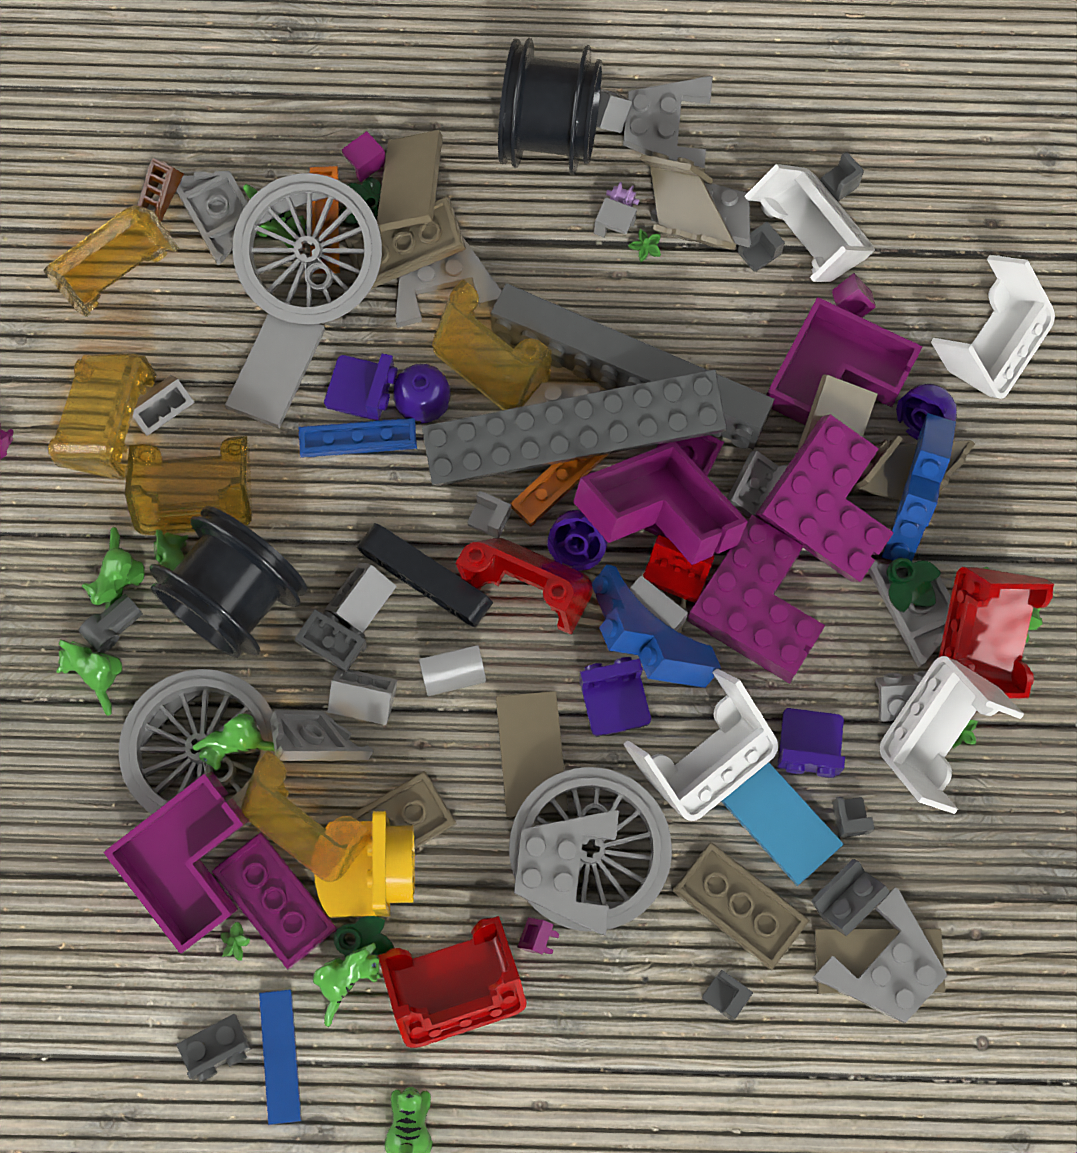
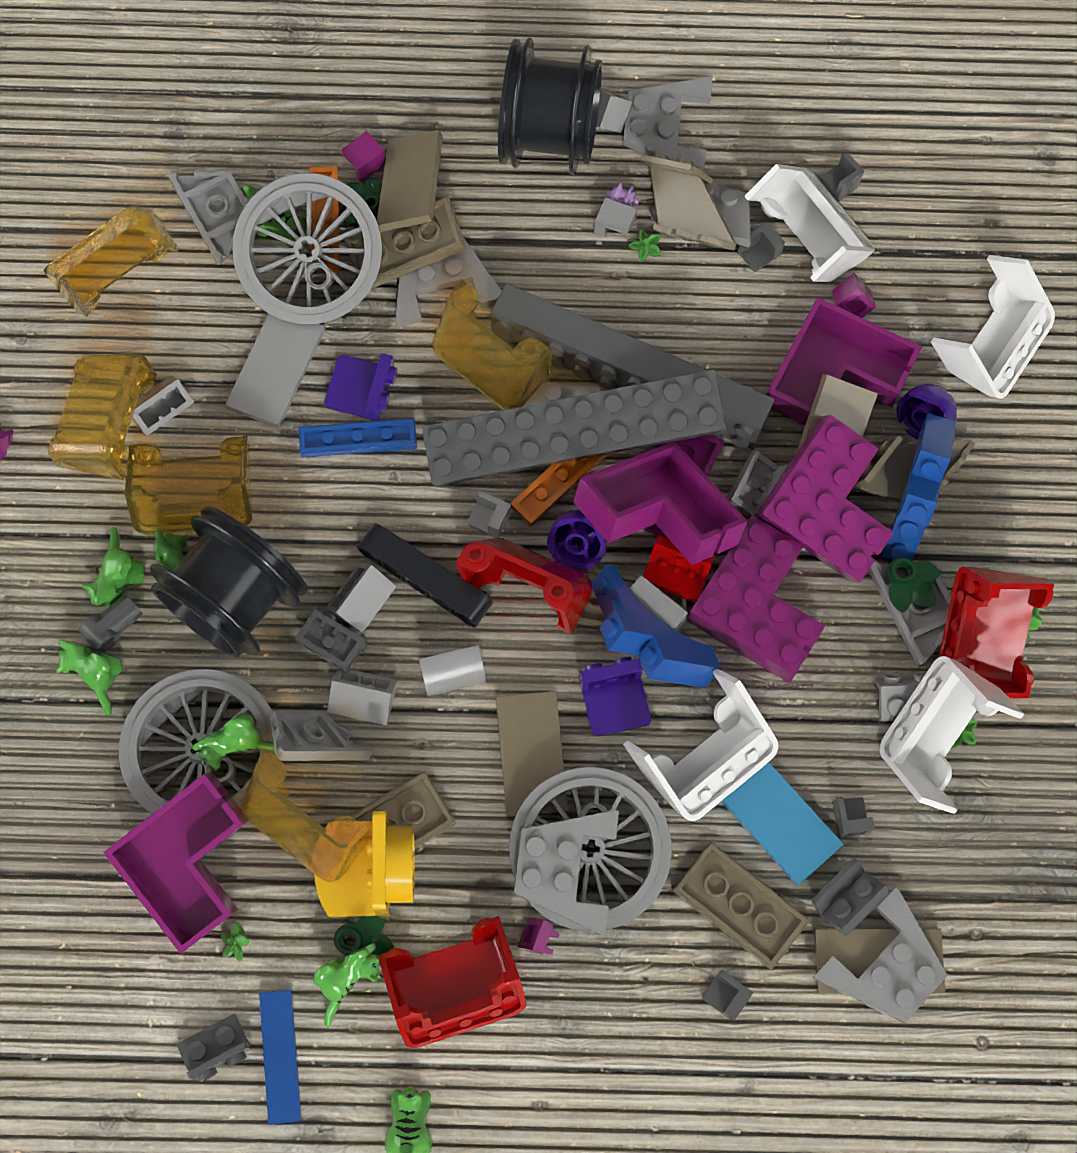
(152, 180): reddish brown slope -> none
(274, 900): magenta tile -> none
(421, 393): dark purple cylinder -> none
(811, 743): dark purple bracket -> none

